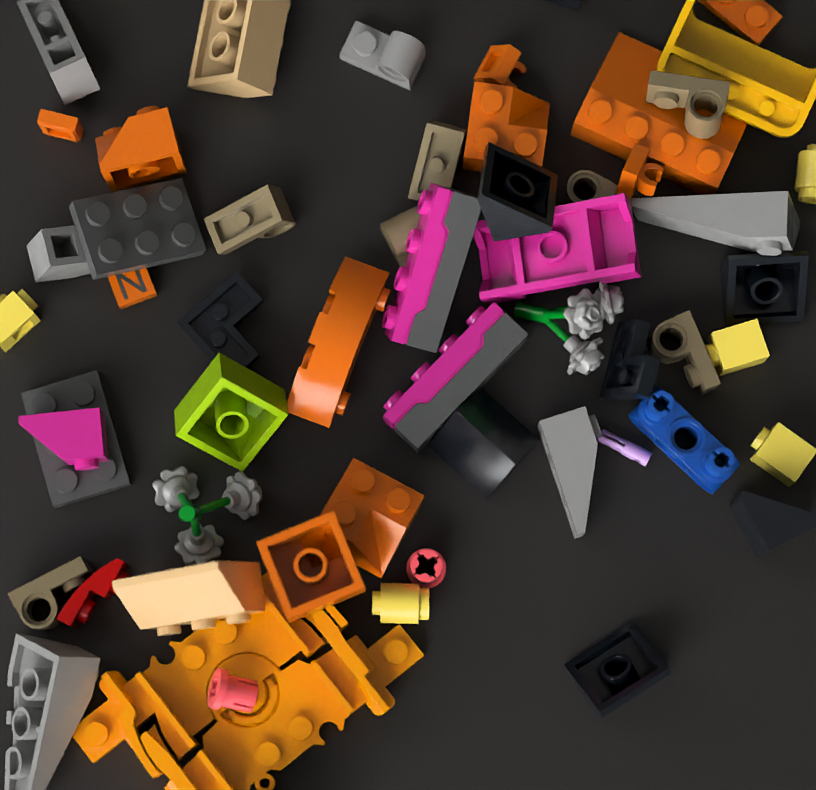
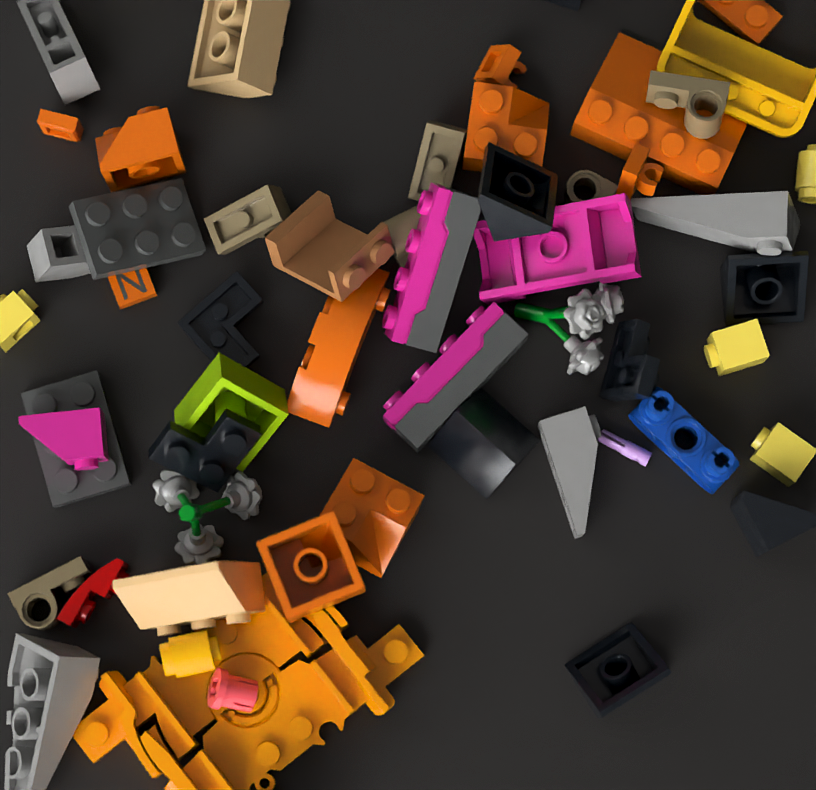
(189, 654): none -> yellow brick
(210, 458): none -> black plate
(325, 250): none -> medium nougat panel
(388, 56): light grey plate -> none
(401, 603): light yellow brick -> none
(424, 579): coral bush -> none
(700, 368): dark tan plate -> none

